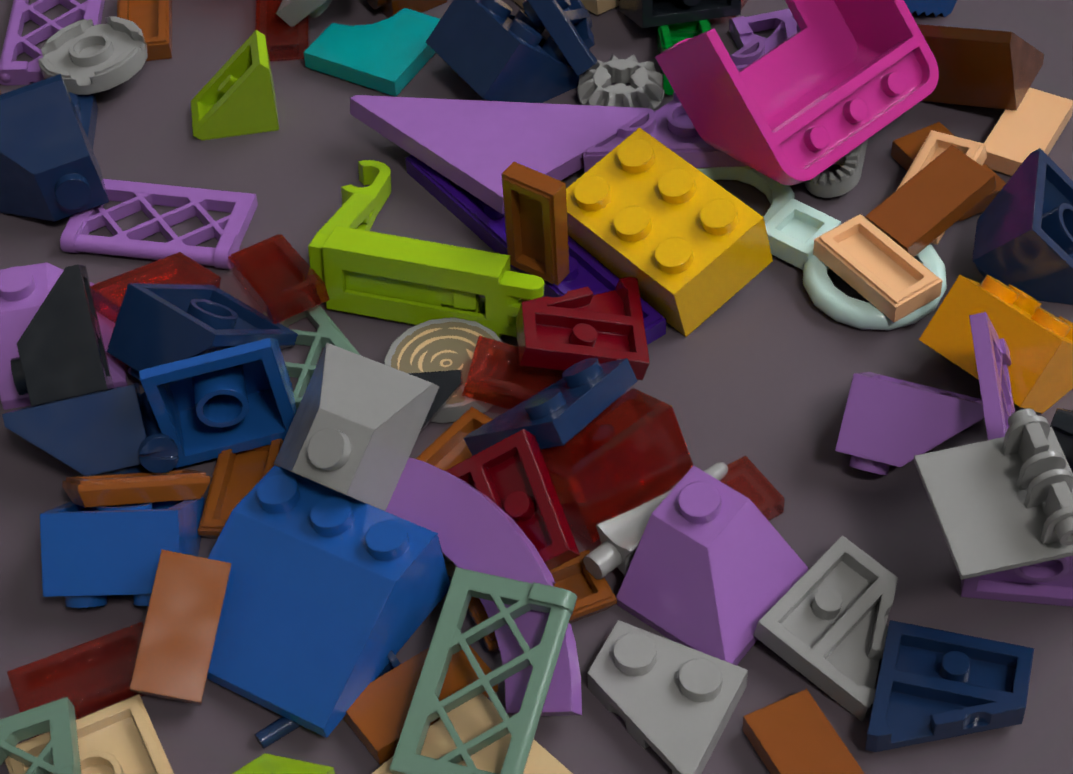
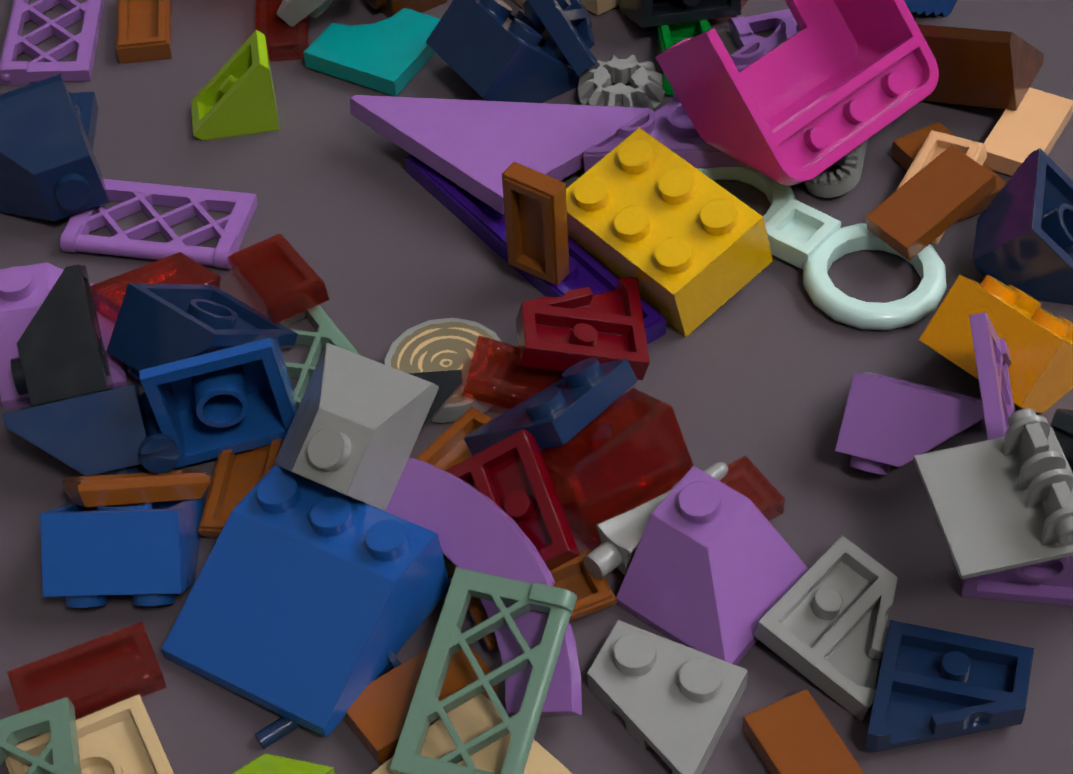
(94, 55): light grey tile -> none
(180, 627): dark orange tile -> none
(409, 276): lime hinge -> none
(877, 268): light nougat tile -> none

